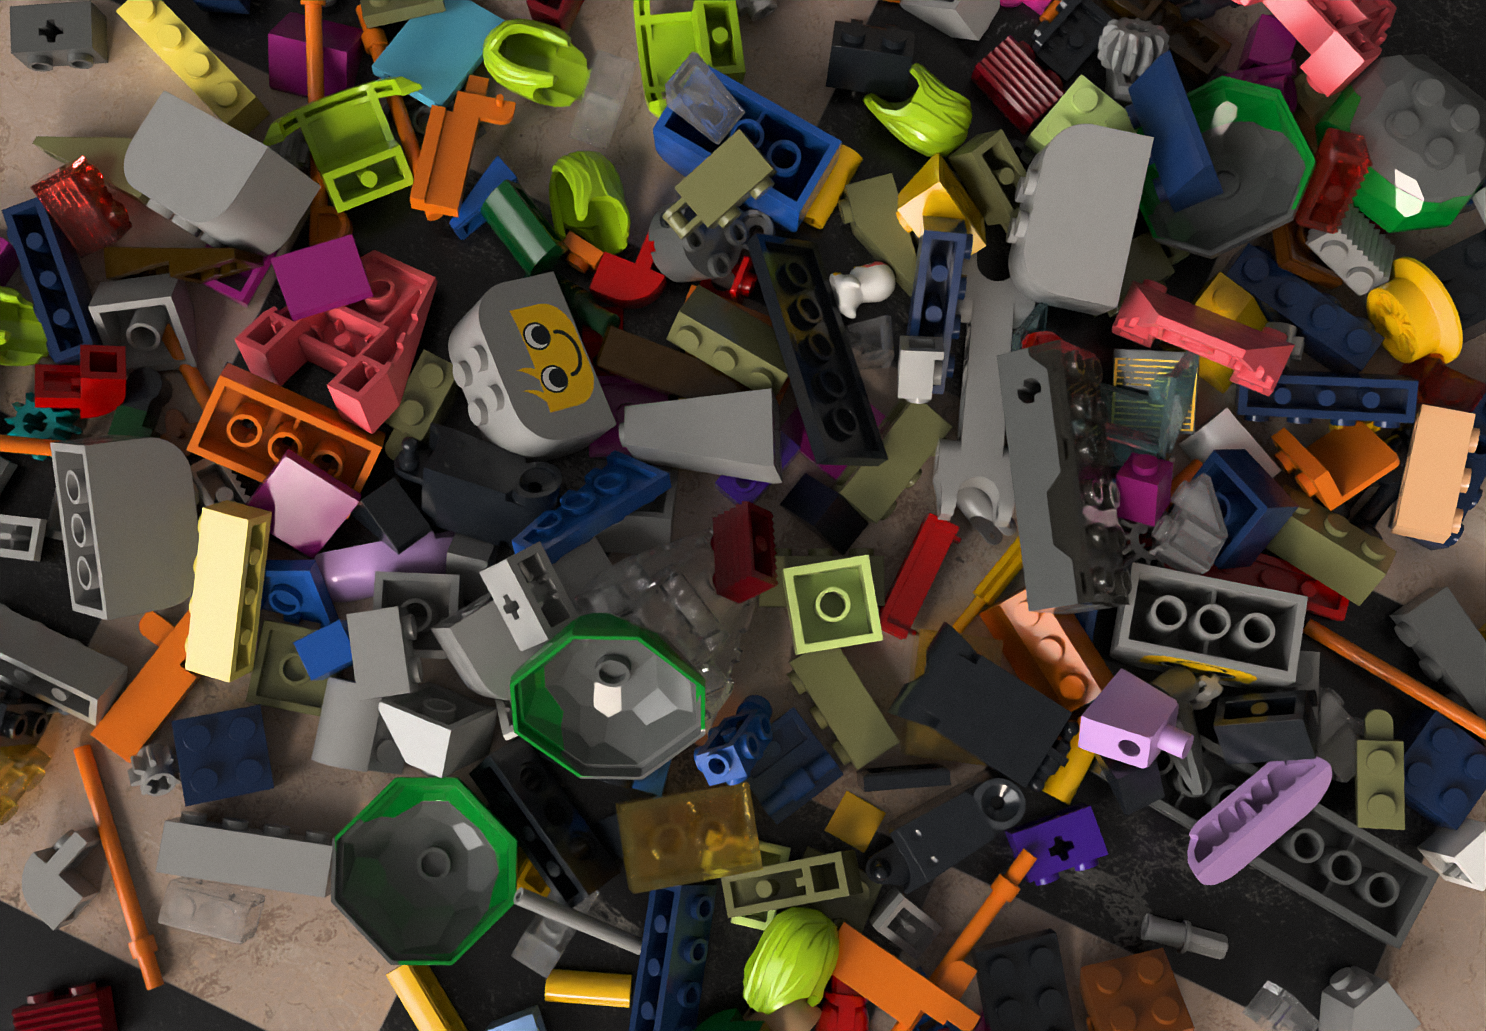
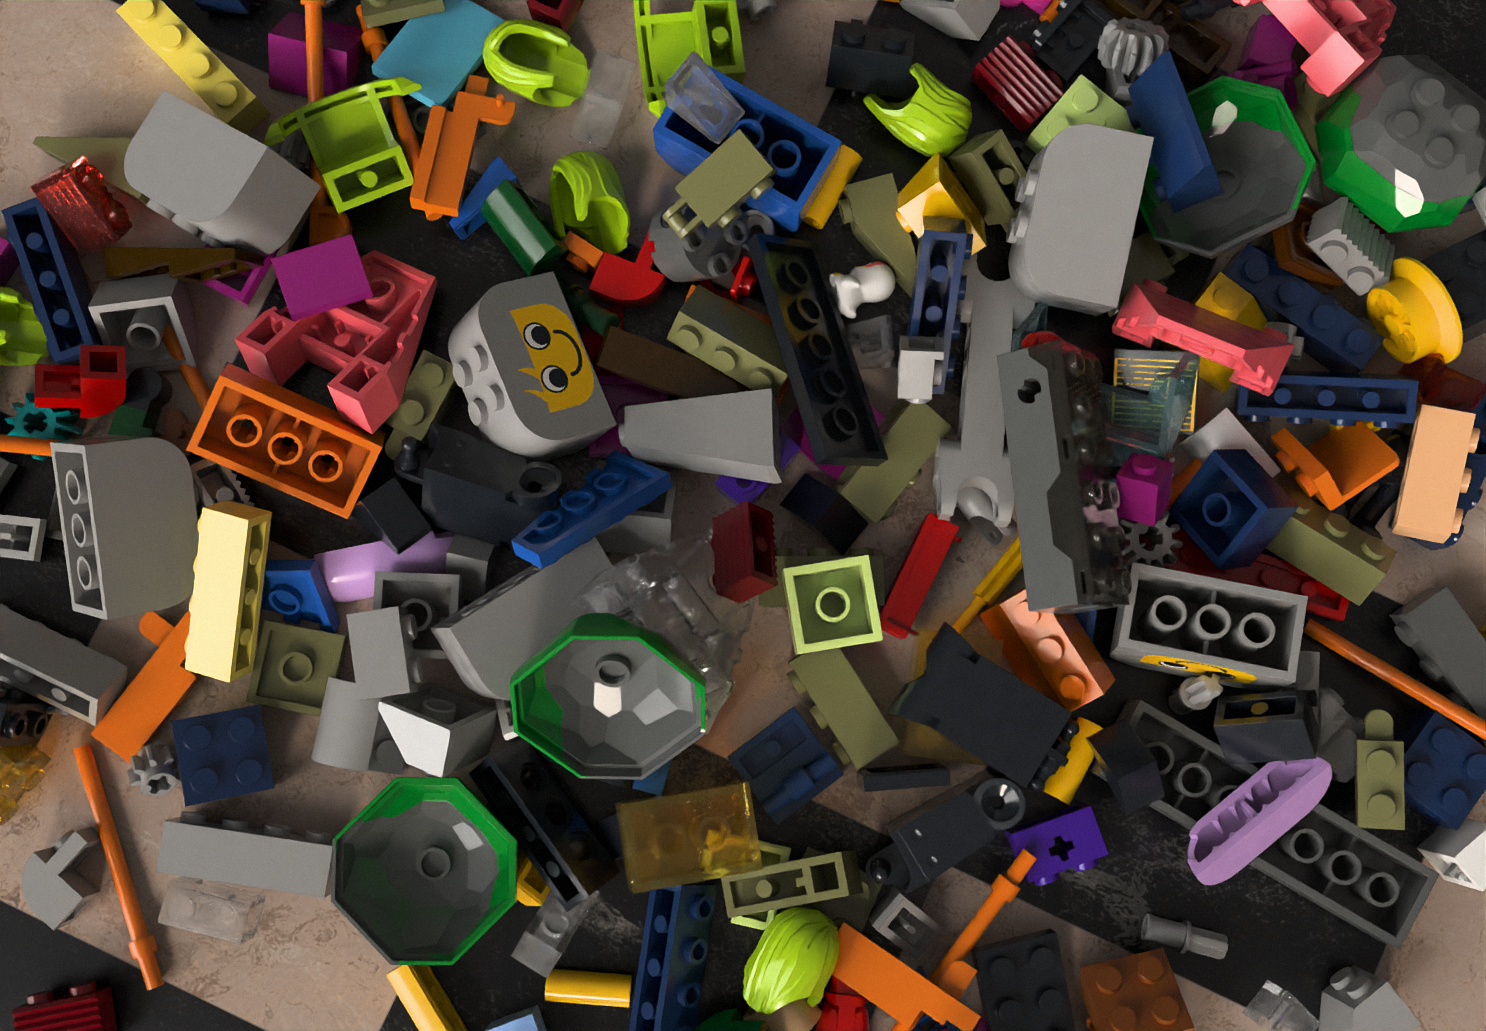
(58, 35): dark grey brick -> none
(304, 503): tile -> none
(326, 650): blue brick -> none
(529, 596): light grey brick -> none
(578, 920): light grey piece -> none
(736, 743): blue brick -> none
(855, 821): yellow sticker -> none
(1133, 723): lavender torso -> none
(1184, 687): dark grey piece -> none
(1193, 530): clear slope -> none
(1339, 169): clear red brick -> none

